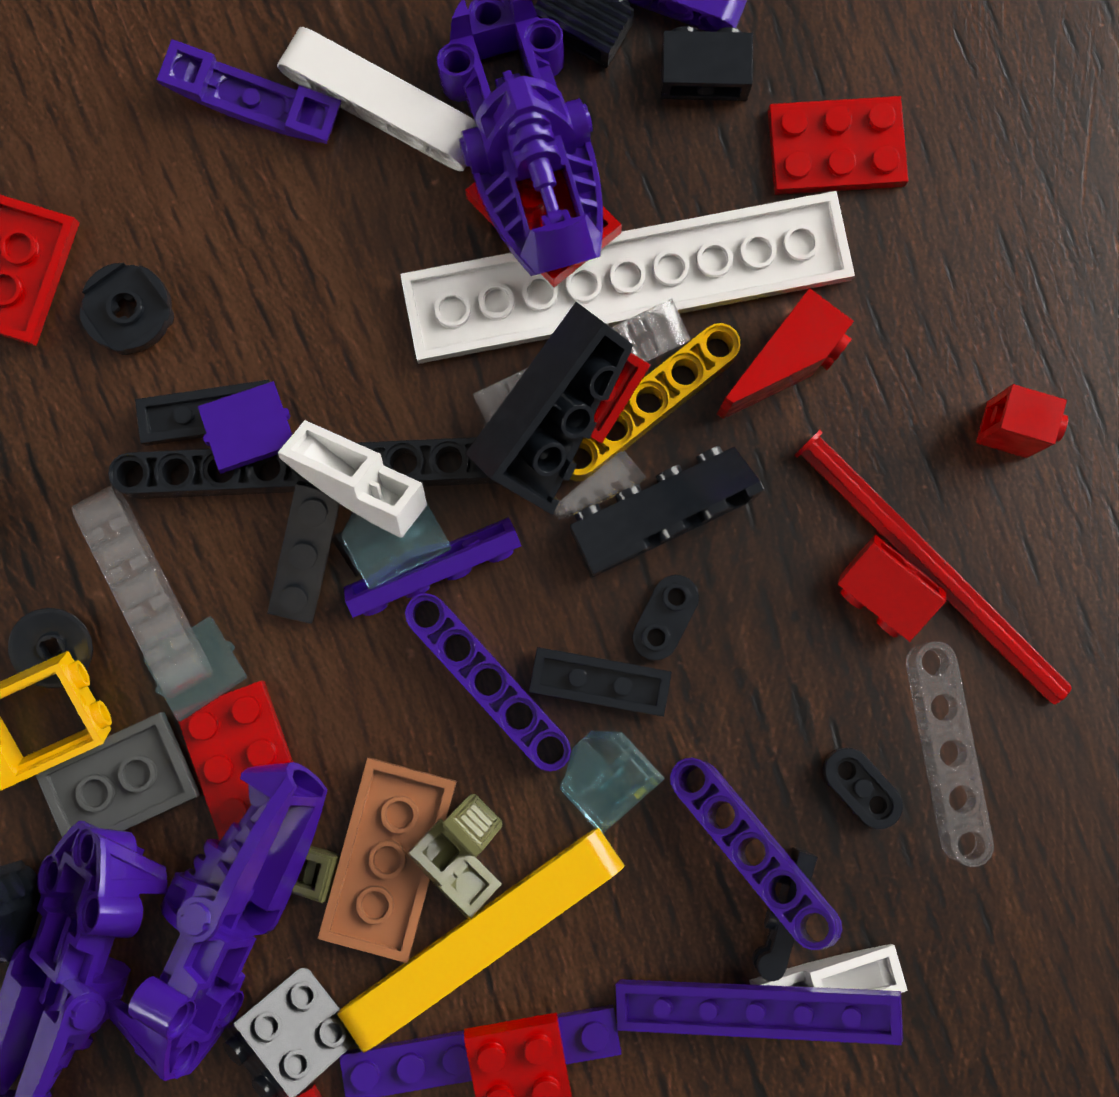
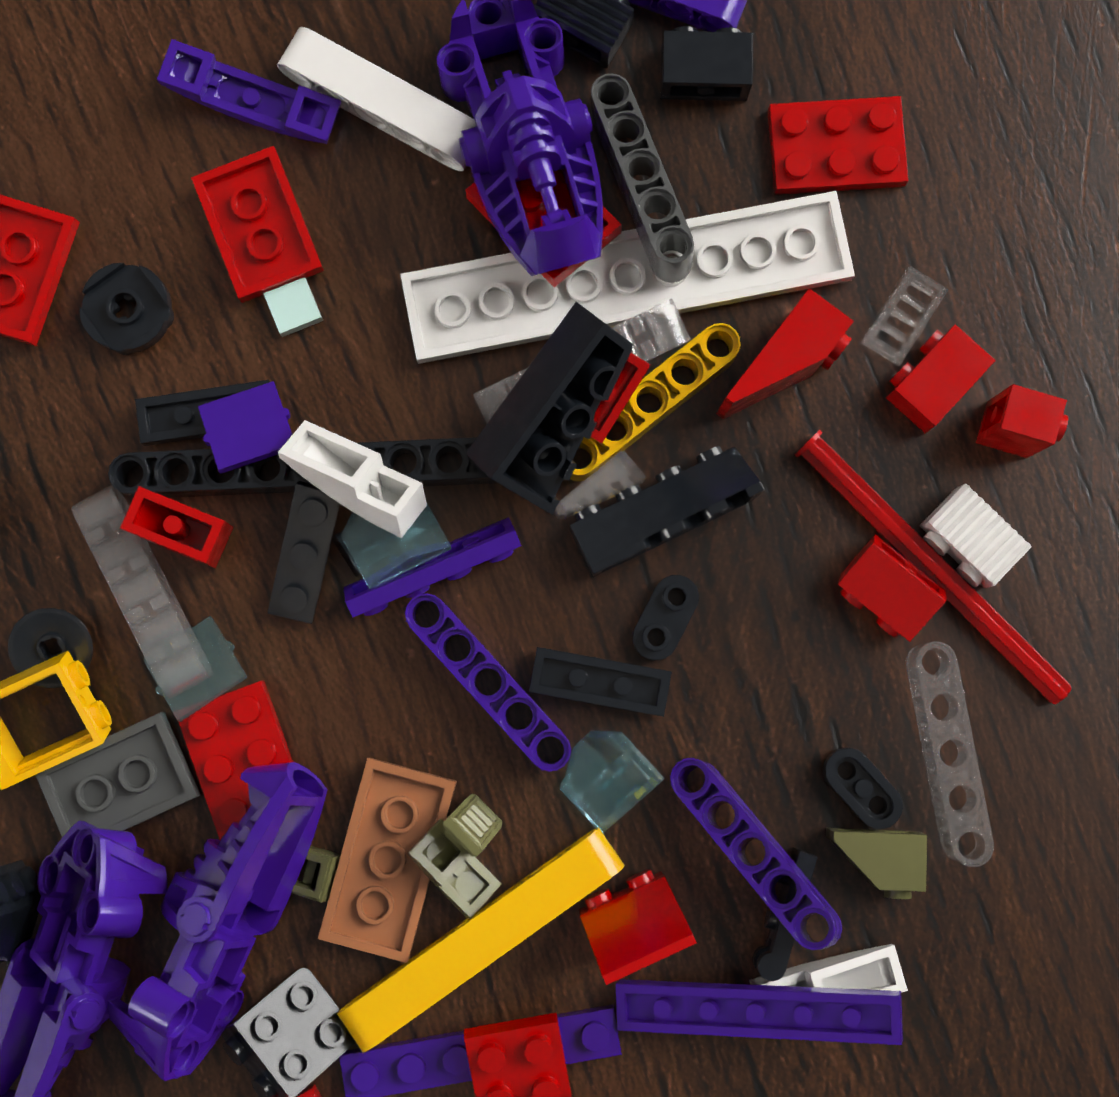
(177, 527): none -> red slope
(257, 224): none -> red plate
(293, 307): none -> light aqua tile
(634, 925): none -> red slope
(645, 196): none -> dark grey beam
(885, 858): none -> olive slope
(924, 284): none -> clear slope
(940, 378): none -> red brick
(974, 537): none -> white brick

